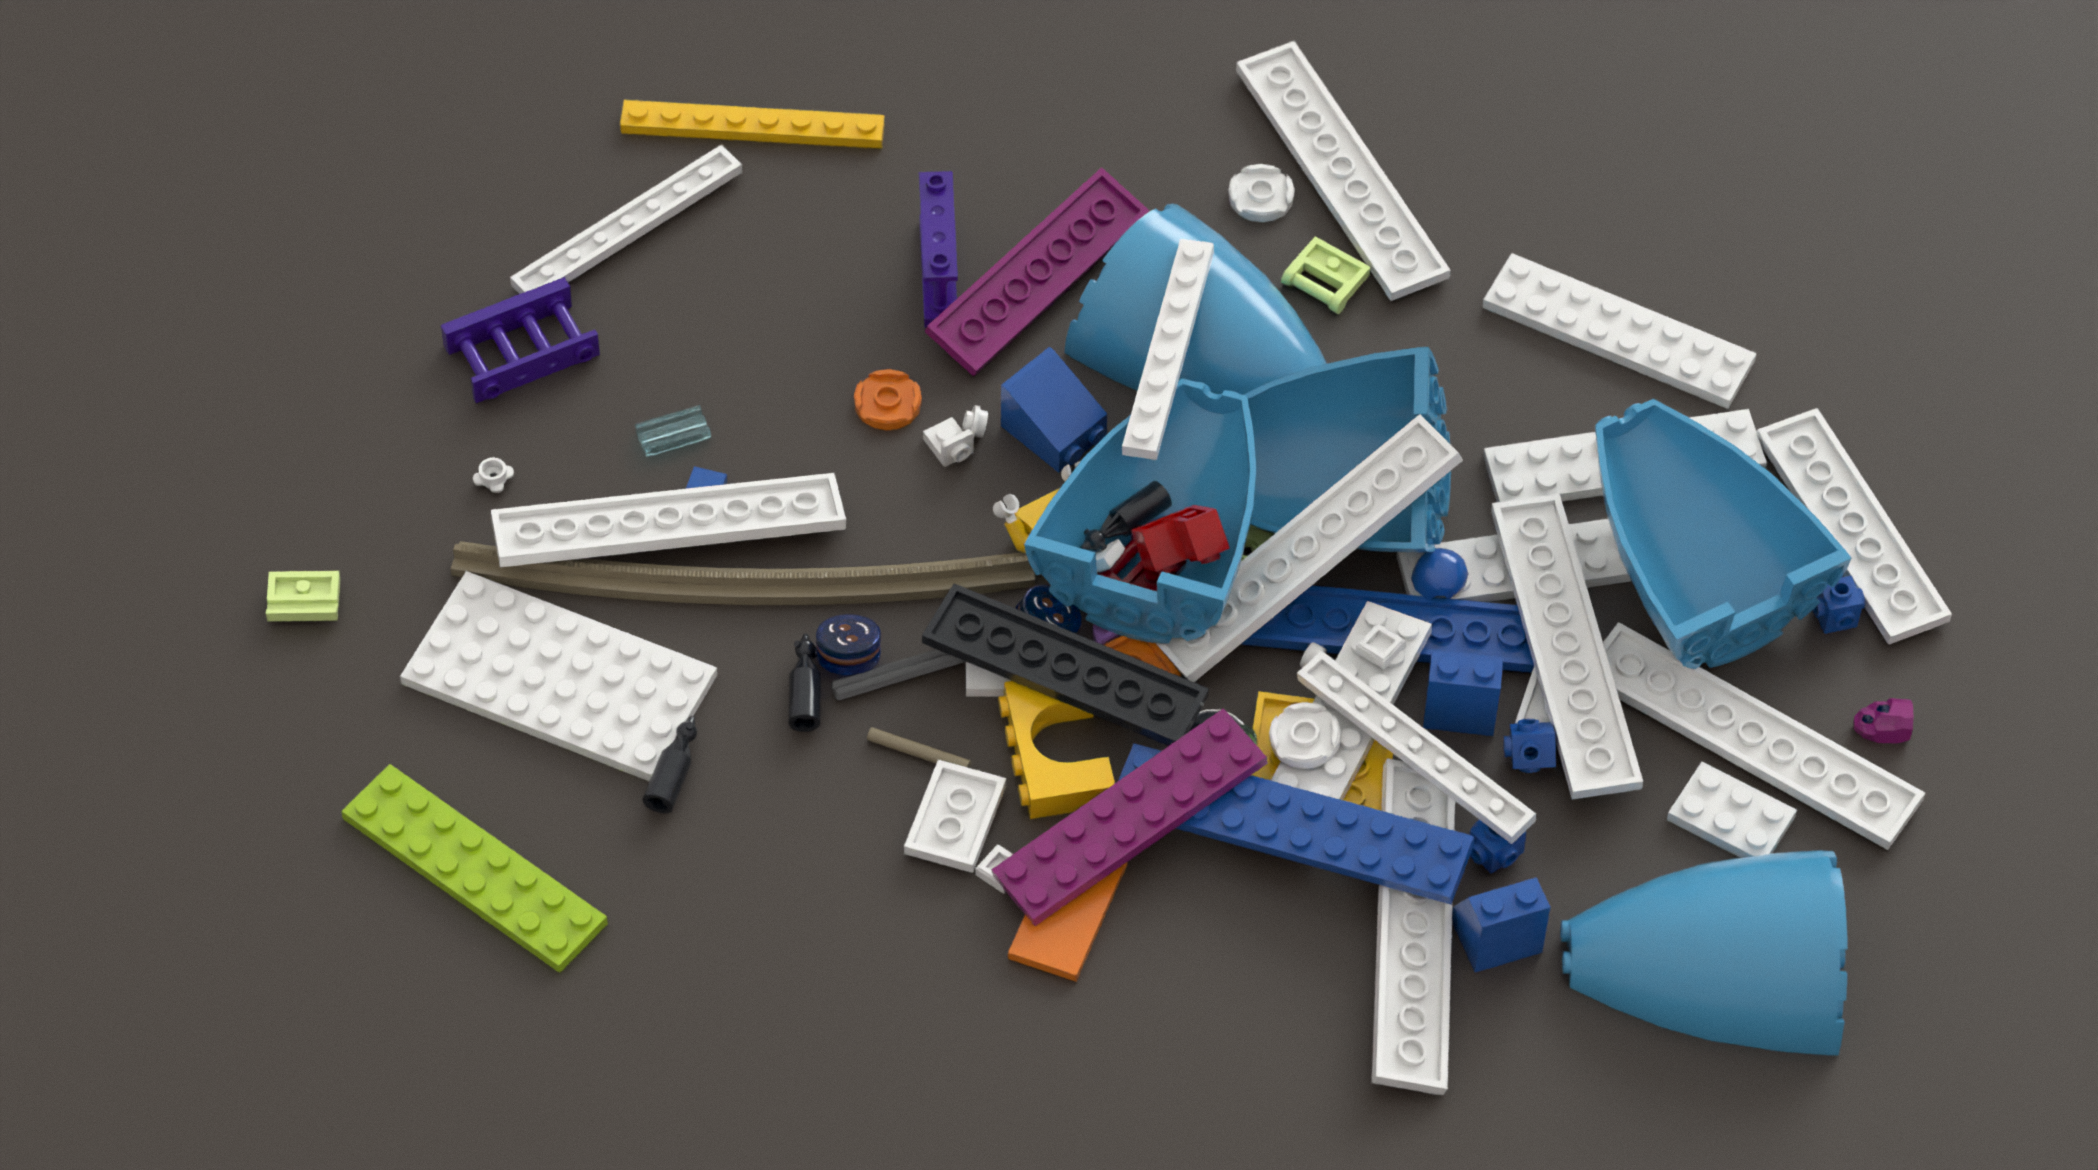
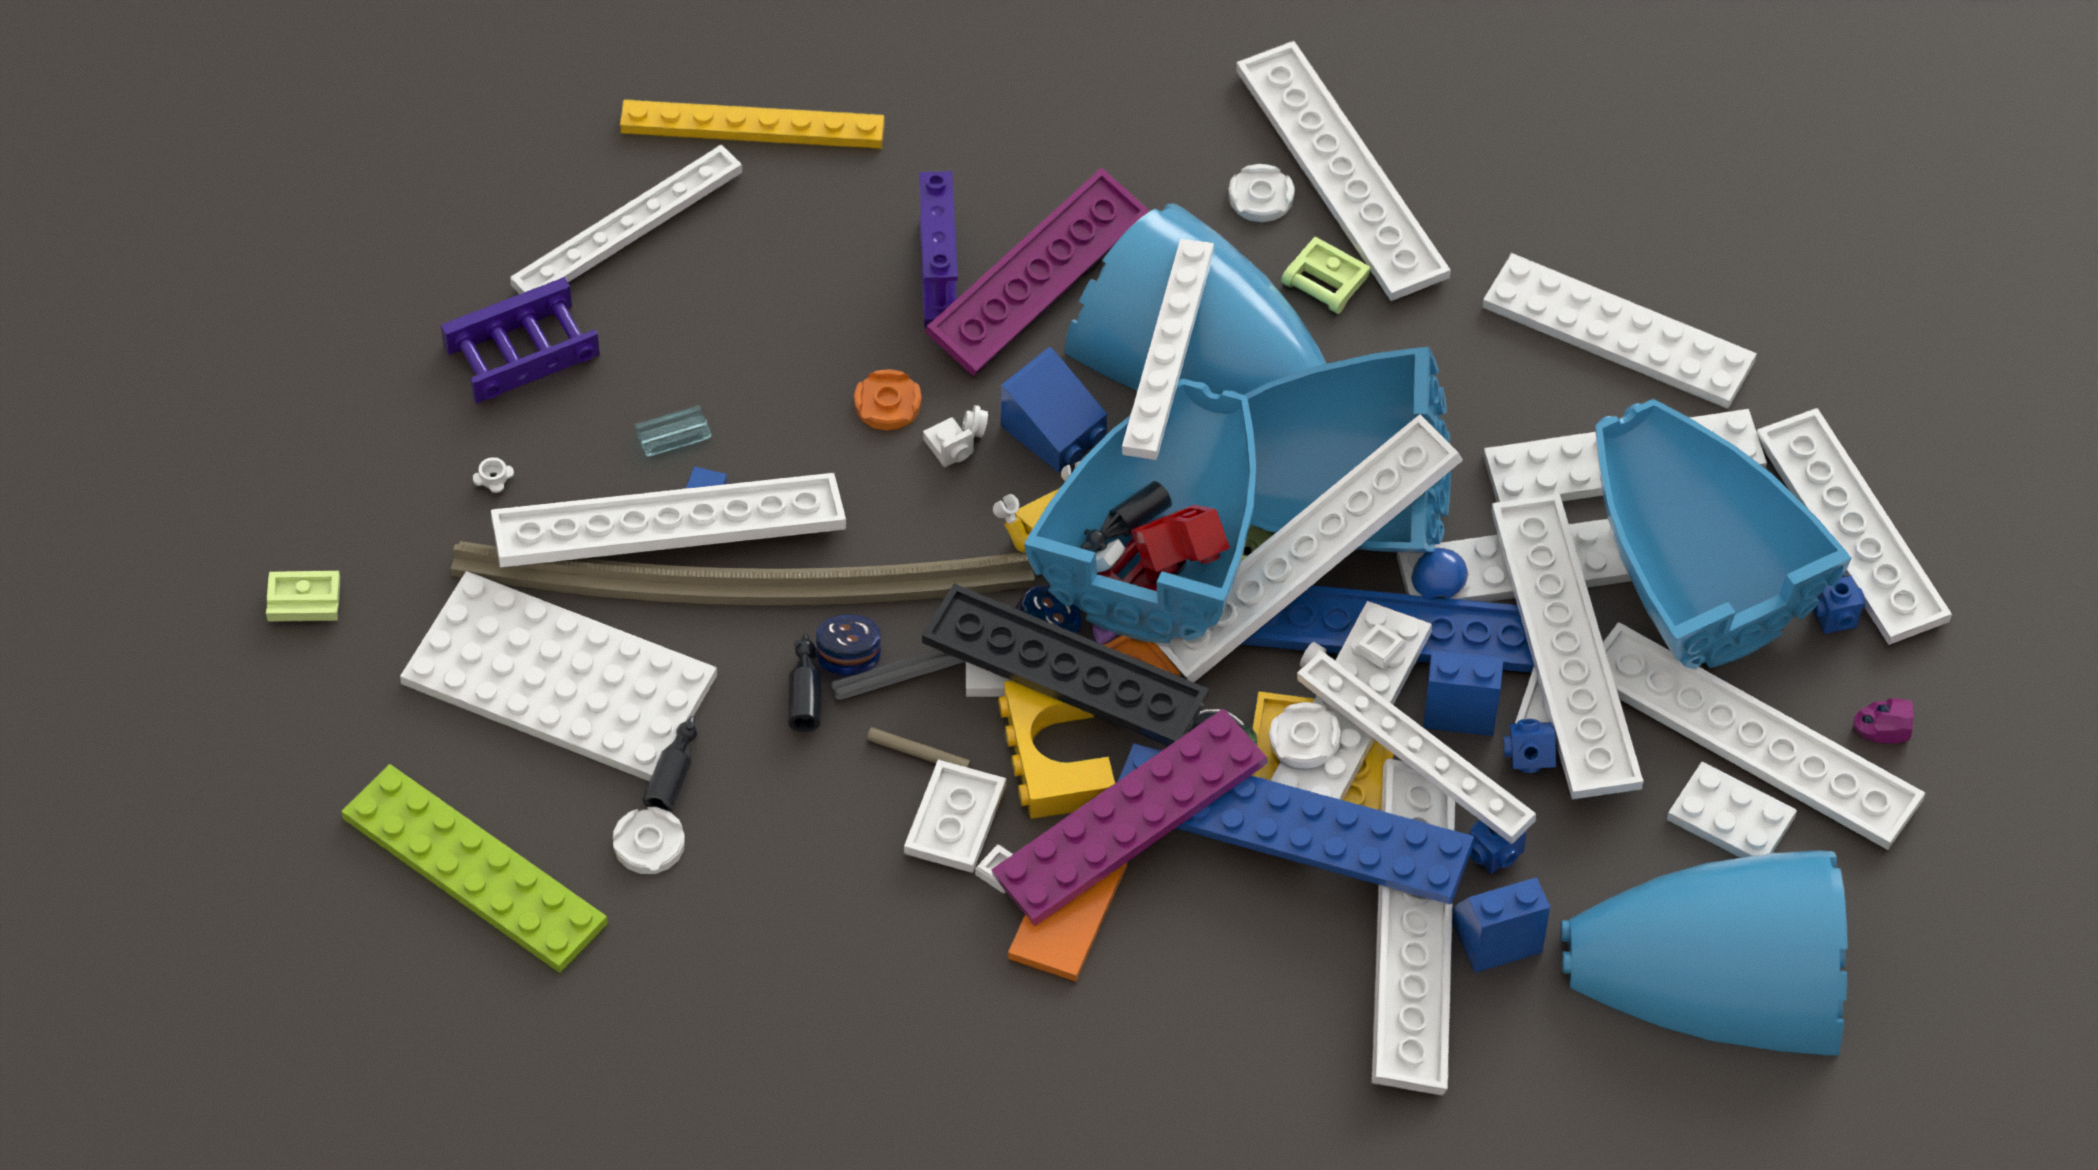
(648, 840): none -> white tile

